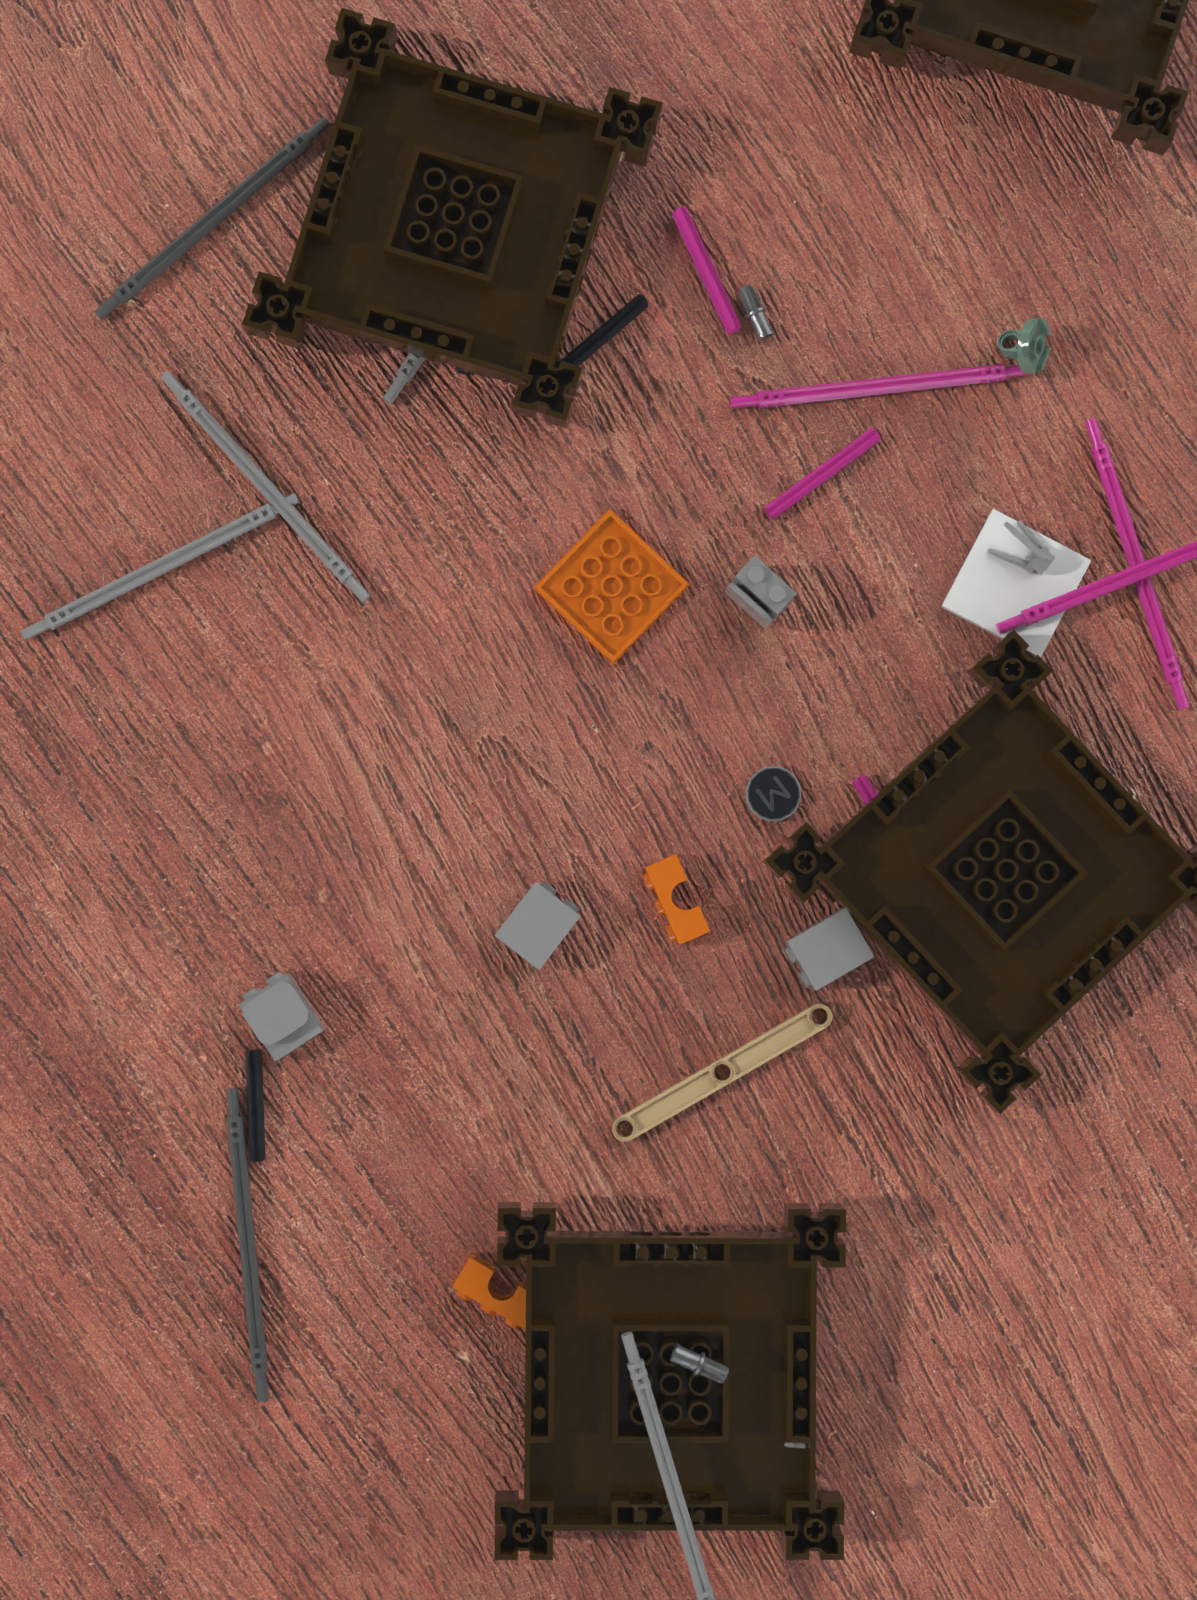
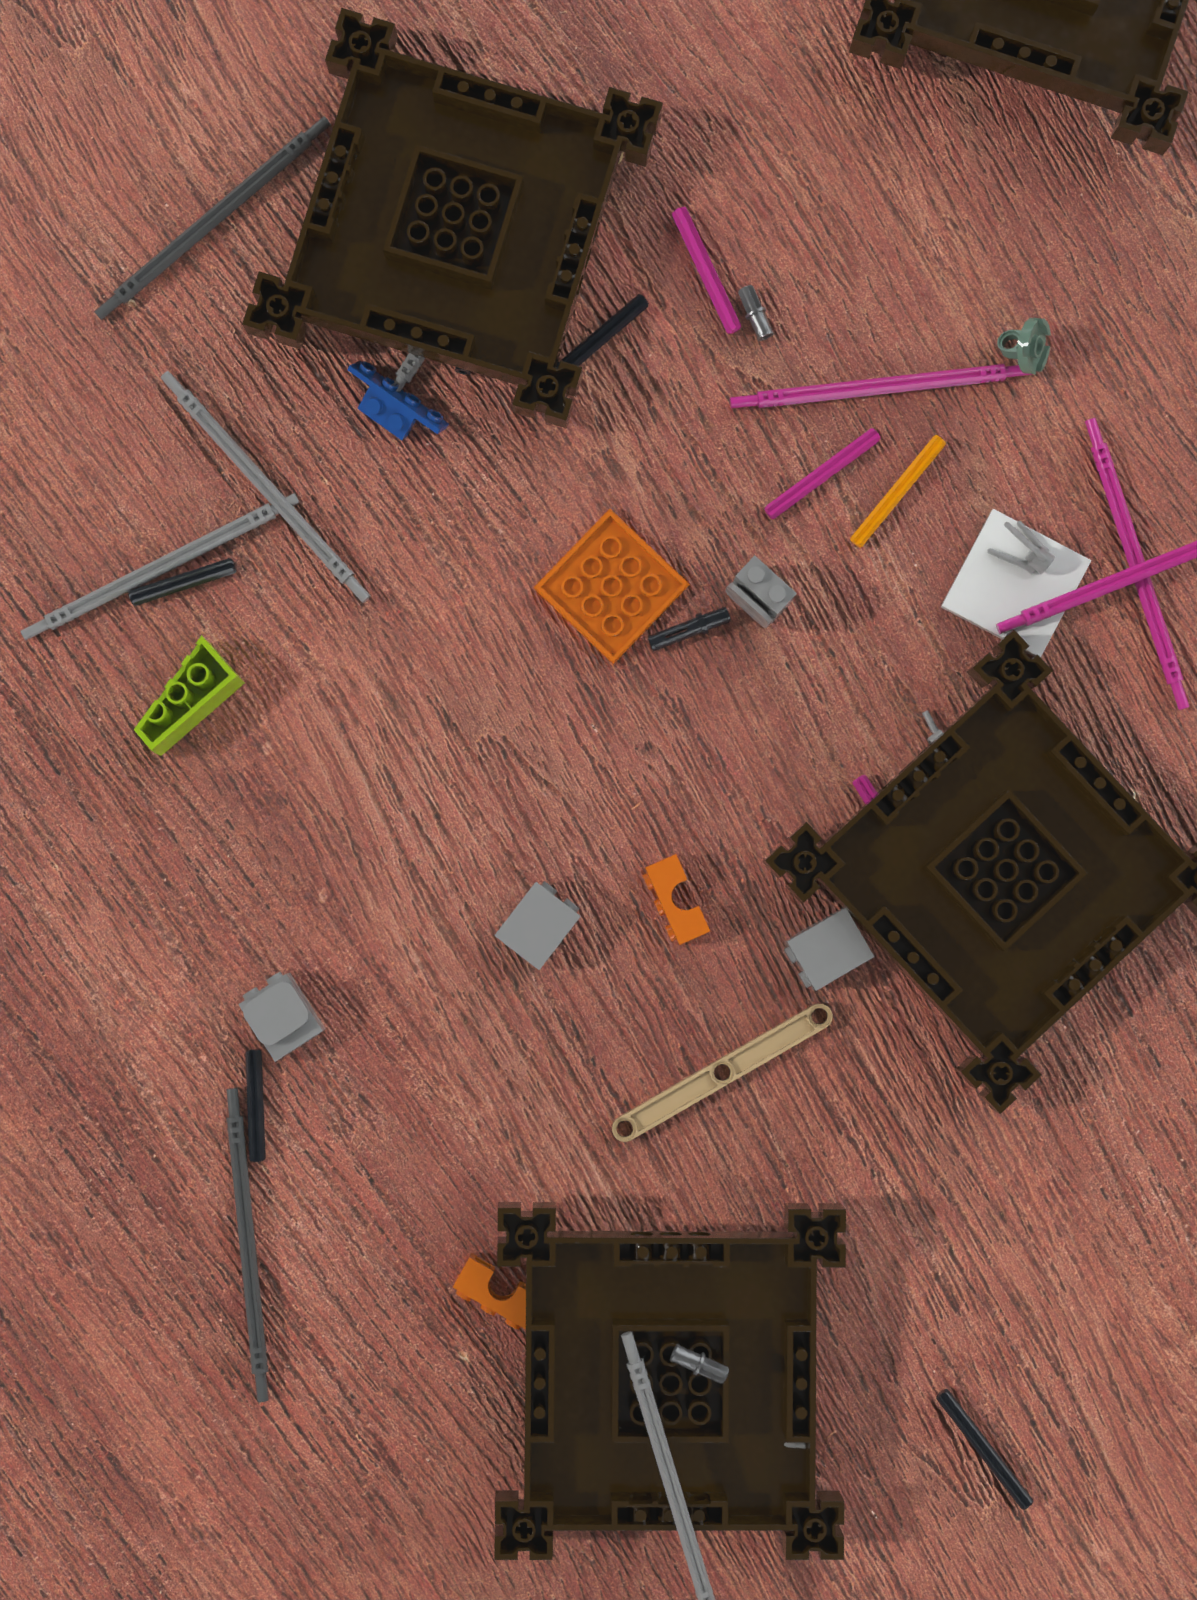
(182, 581): none -> black axle
(189, 697): none -> lime wedge
(391, 408): none -> blue bracket
(693, 627): none -> black pin
(773, 793): black tile -> none
(897, 491): none -> light orange axle
(933, 728): none -> light grey hand
(984, 1449): none -> black axle

